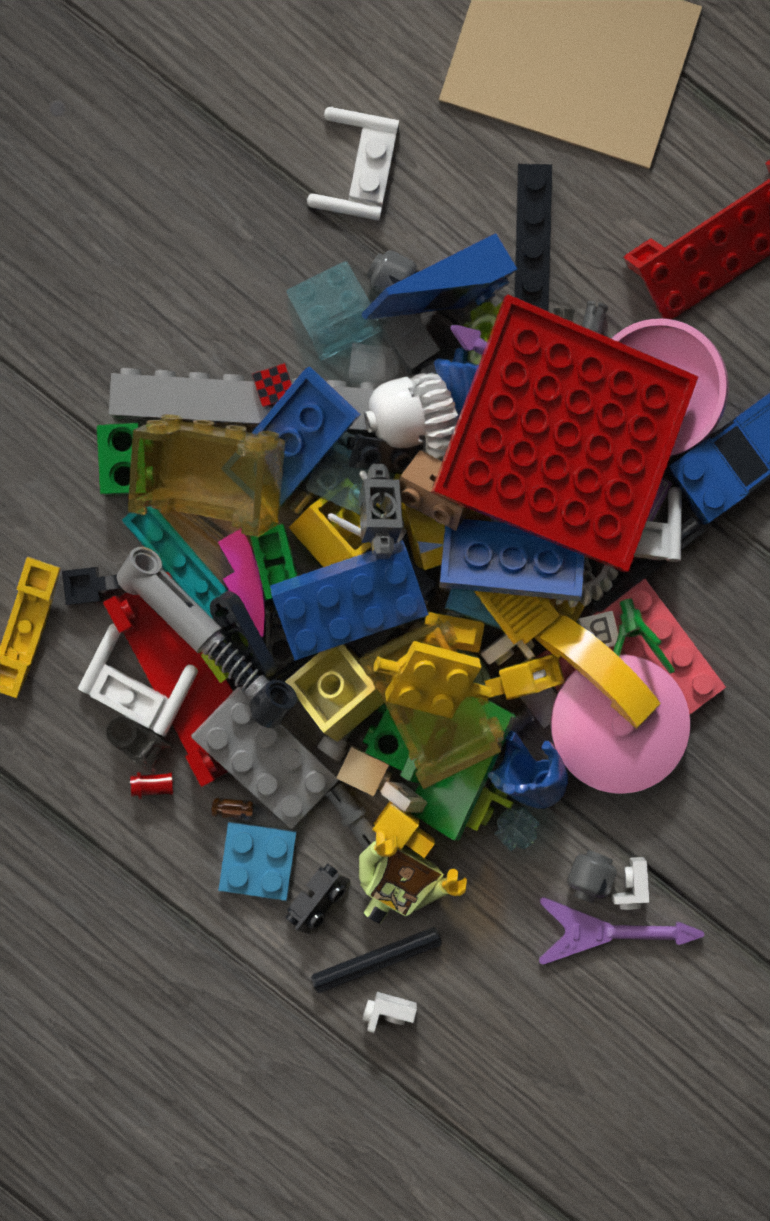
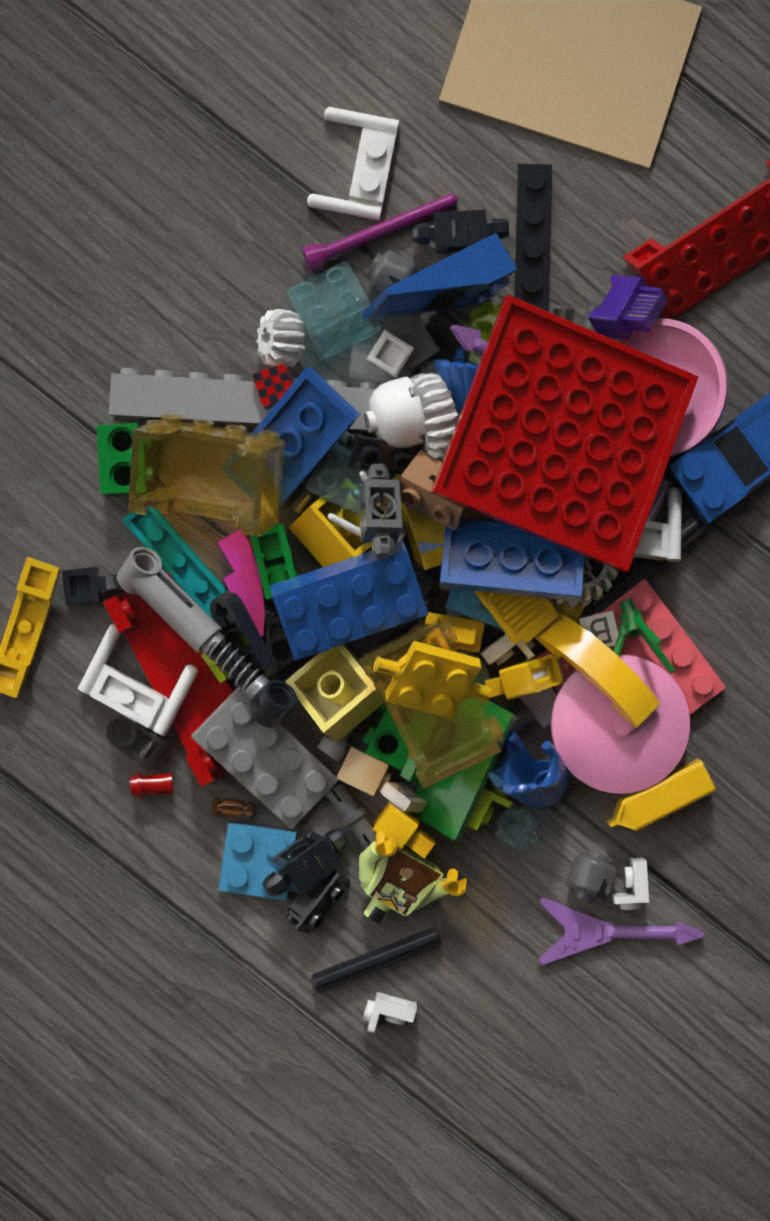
(281, 338): none -> white gear
(305, 862): none -> black piece
(319, 255): none -> magenta piece
(390, 353): none -> white tile
(459, 230): none -> black piece
(628, 308): none -> dark purple piece
(664, 798): none -> yellow piece

